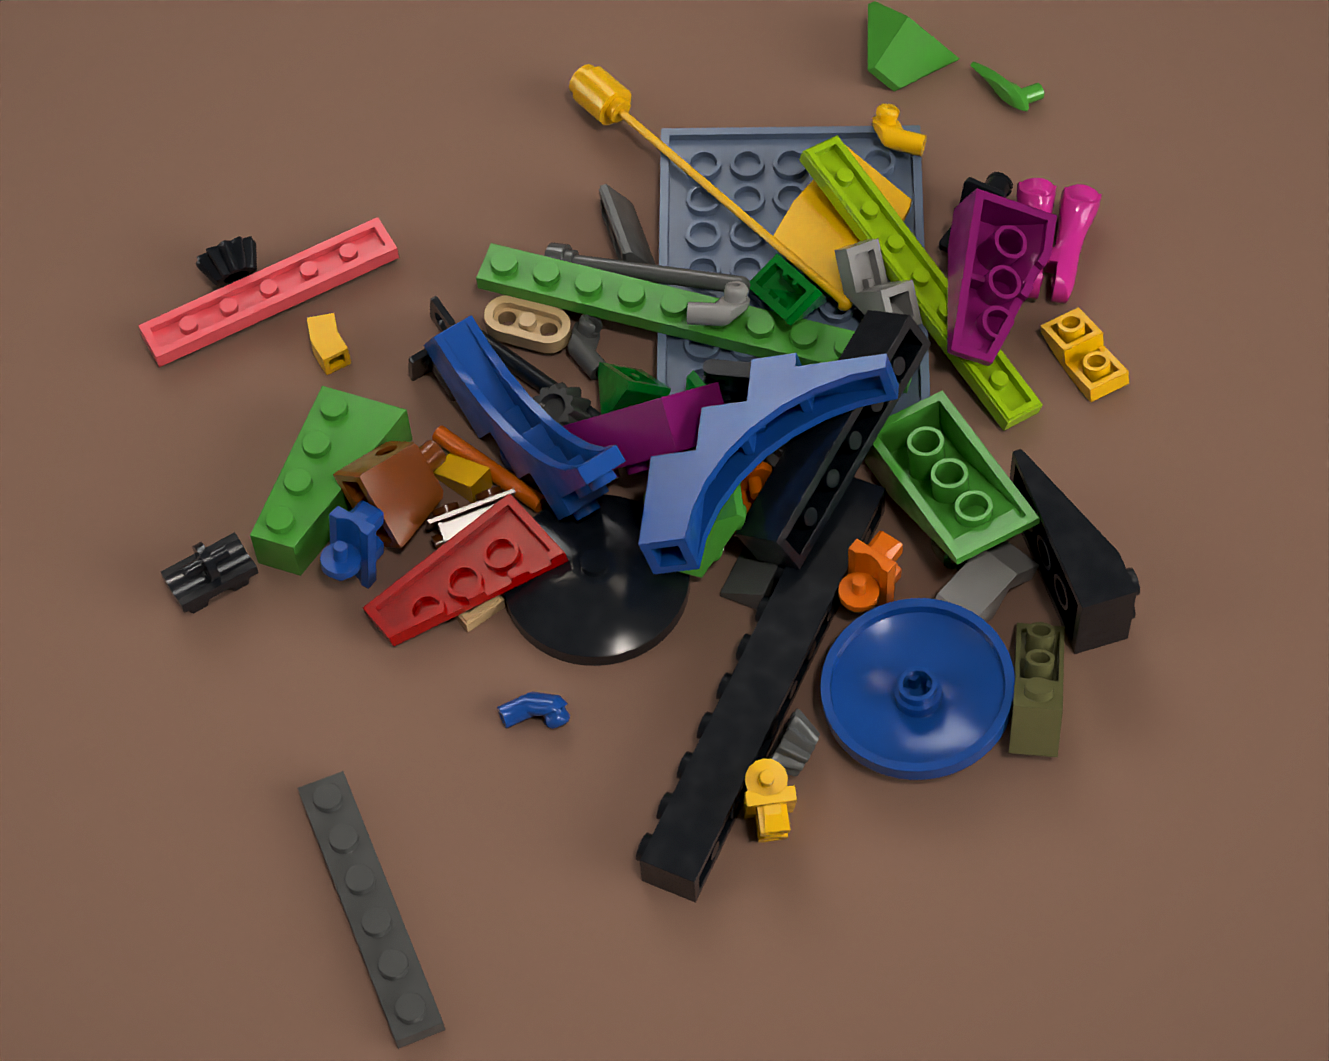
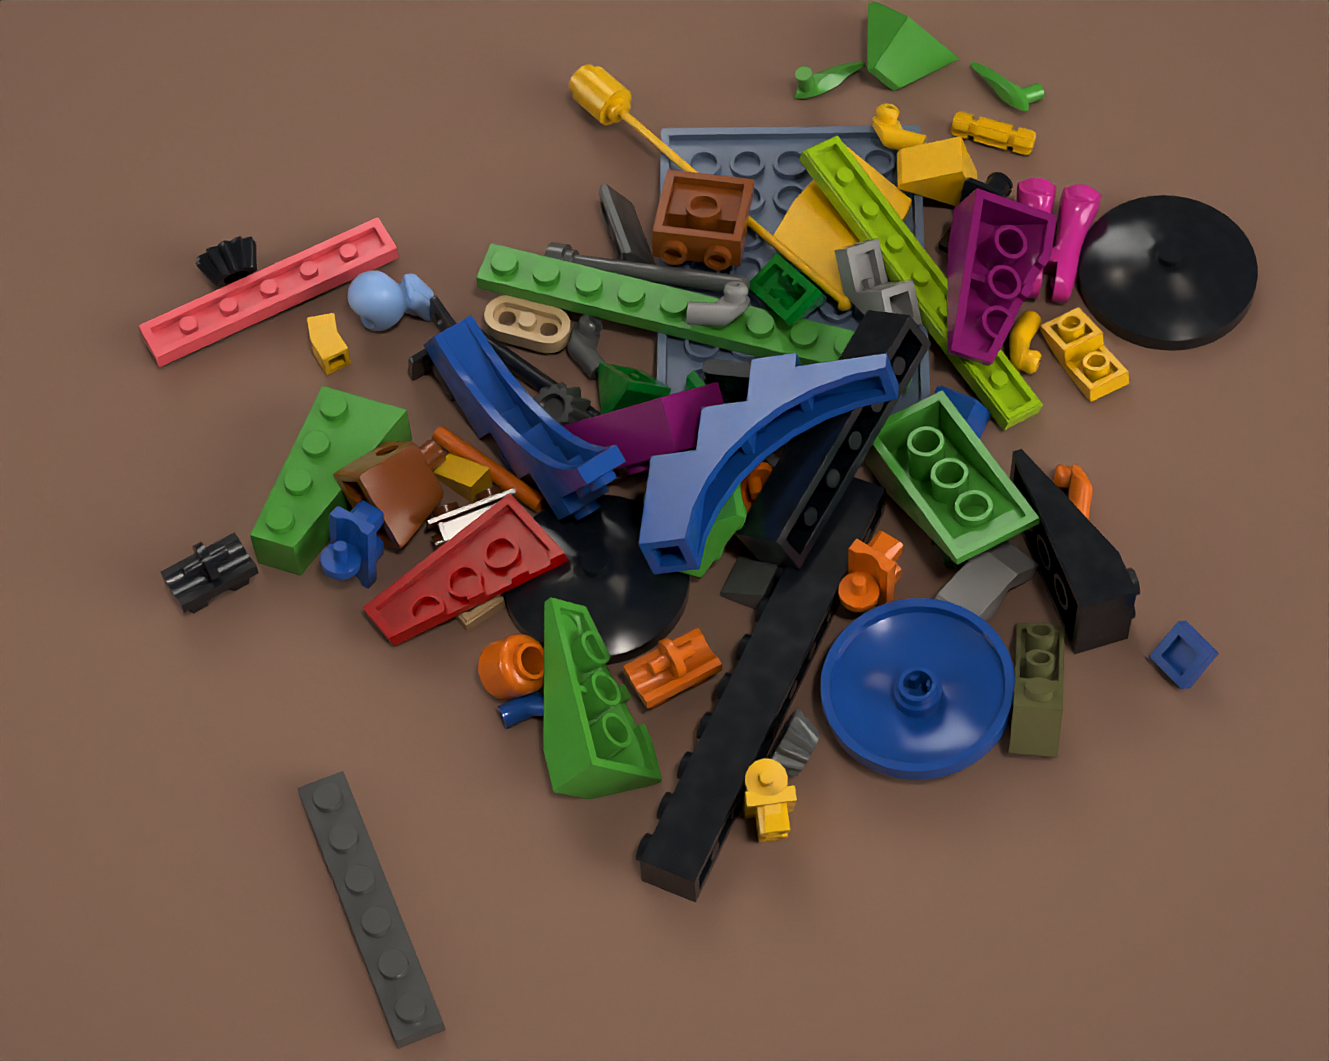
(384, 301): none -> light blue piece
(512, 667): none -> orange head
(588, 729): none -> bright green wedge
(672, 668): none -> orange hips
(702, 219): none -> dark orange plate
(823, 81): none -> bright green bar
(936, 169): none -> yellow slope
(971, 409): none -> blue slope
(993, 133): none -> yellow axle
(1020, 340): none -> yellow arm
(1078, 484): none -> orange arm
(1167, 272): none -> black dish
(1183, 654): none -> blue plate

